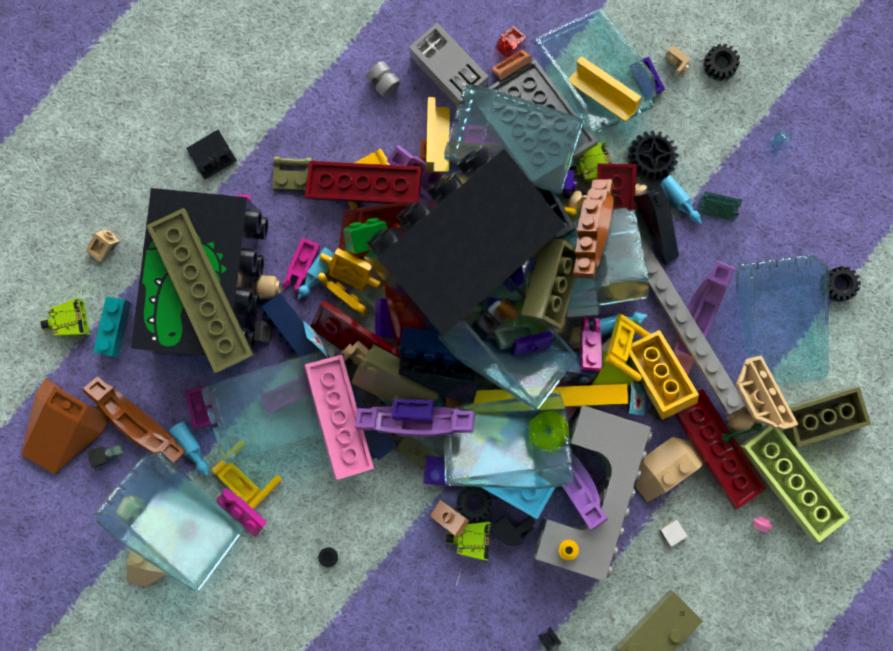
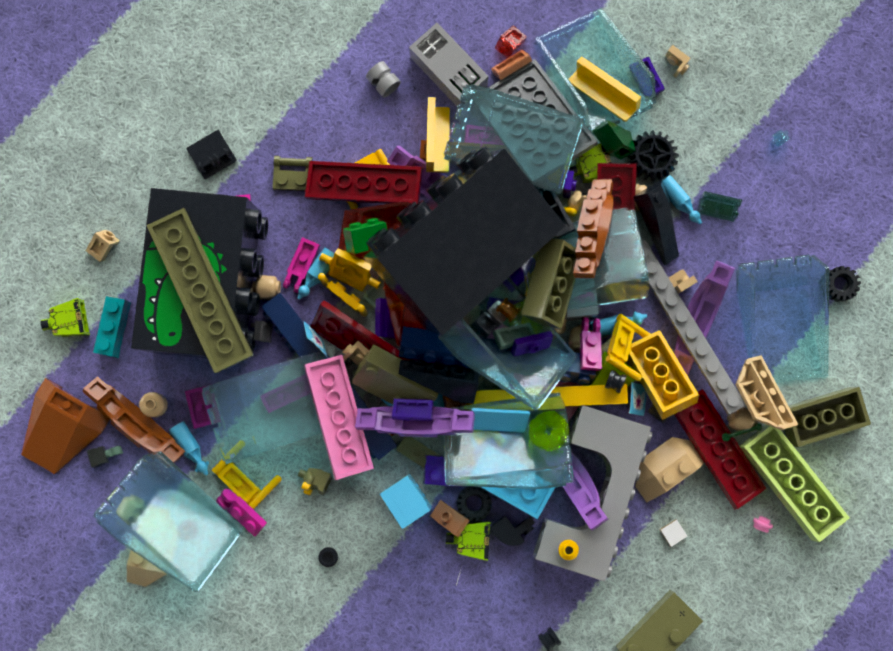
(153, 404): none -> tan head
(315, 479): none -> olive piece
(406, 501): none -> medium azure piece
(500, 420): none -> medium azure slope
(614, 139): none -> dark green slope
(615, 381): none -> black wheel
(681, 281): none -> tan bracket
(730, 55): black tyre -> none

